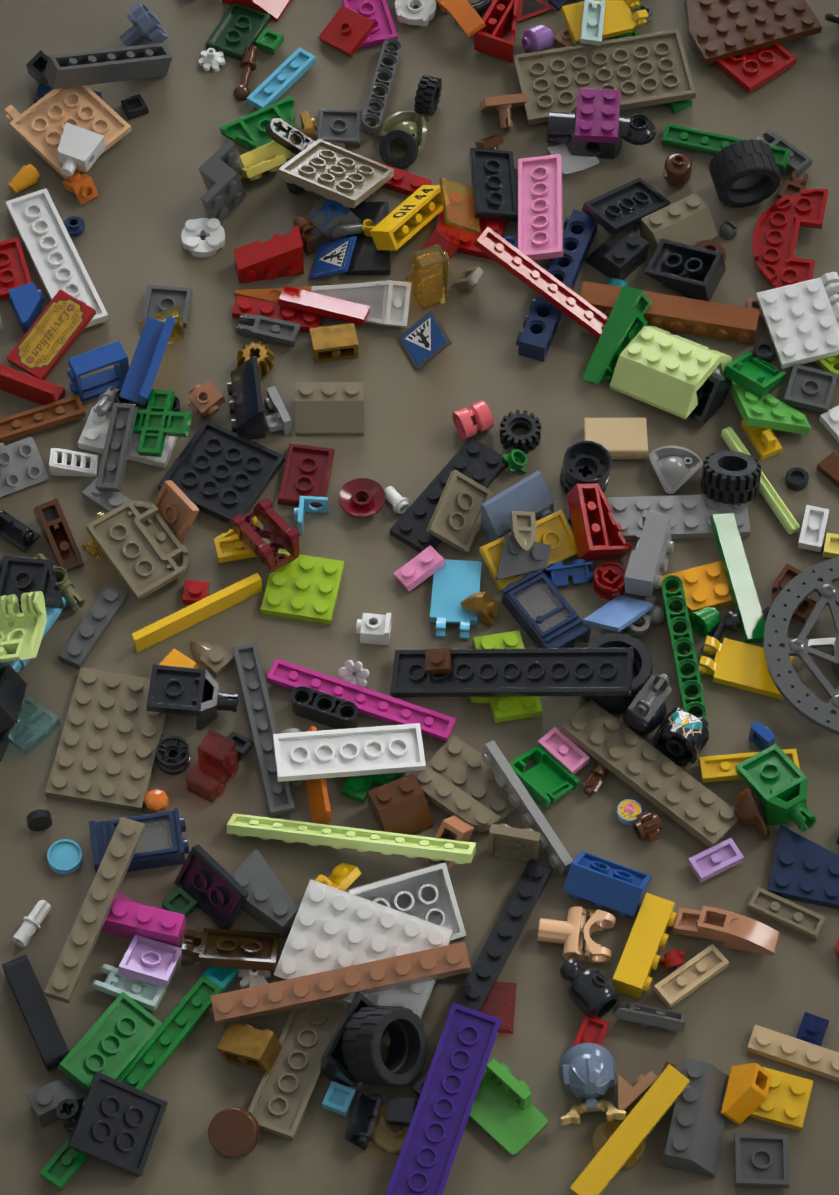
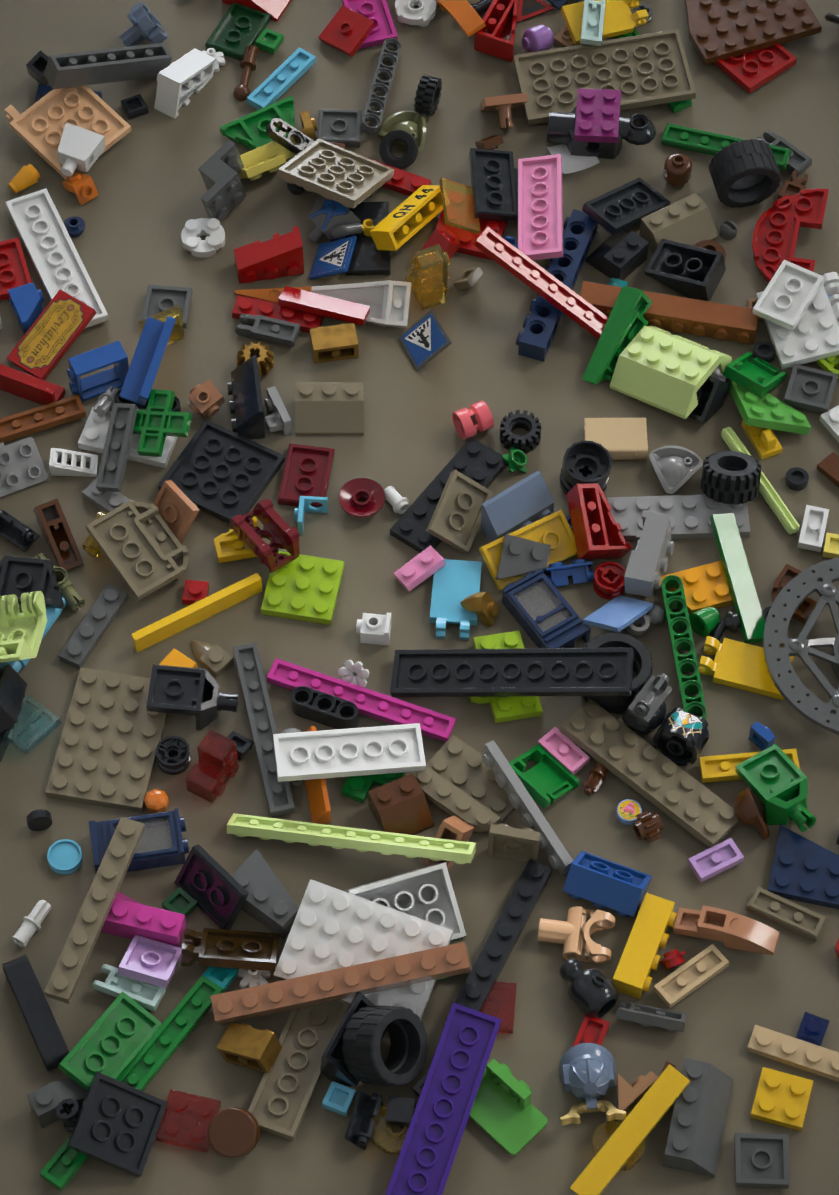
(181, 80): none -> white wedge
(187, 1120): none -> clear red plate
(306, 230): reddish brown plate -> none
(341, 876): yellow hinge -> none
(438, 661): reddish brown plate -> none
(523, 528): dark tan plate -> none
(745, 1091): light orange slope -> none
(788, 295): none -> white plate

